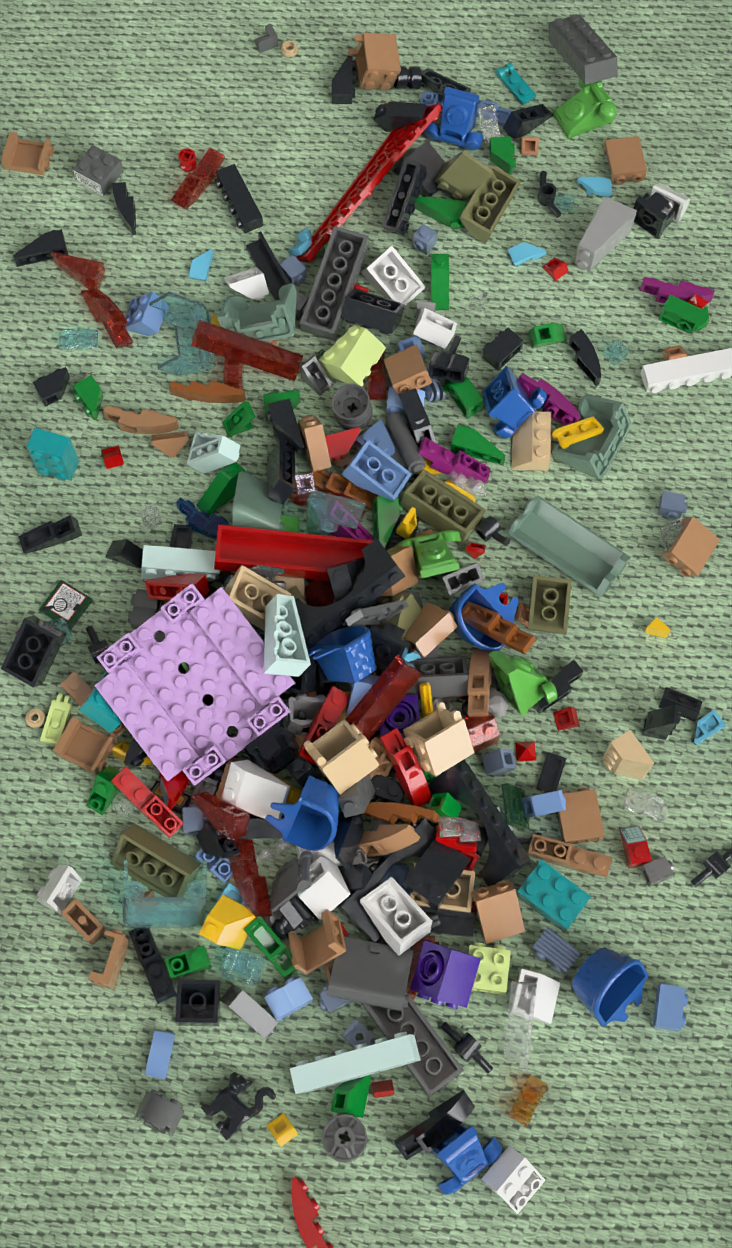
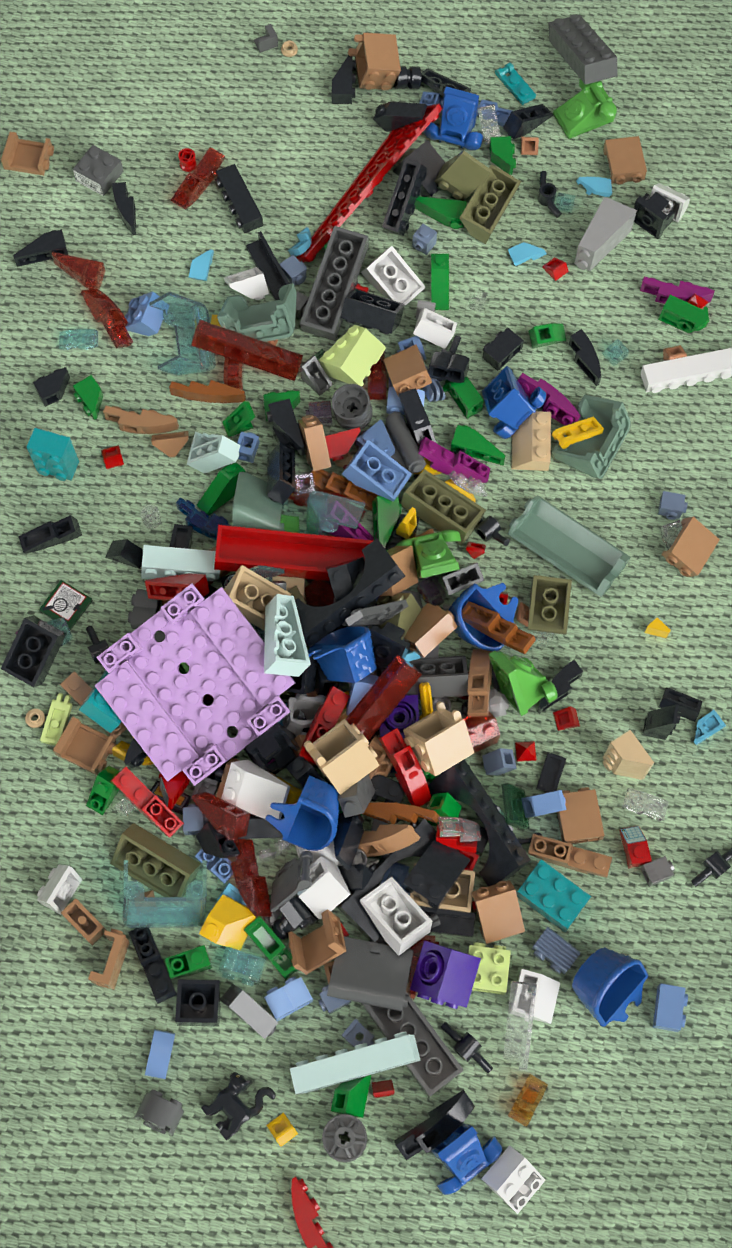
(248, 439): none -> medium blue brick
(322, 411): none -> brick
(431, 591): none -> brick

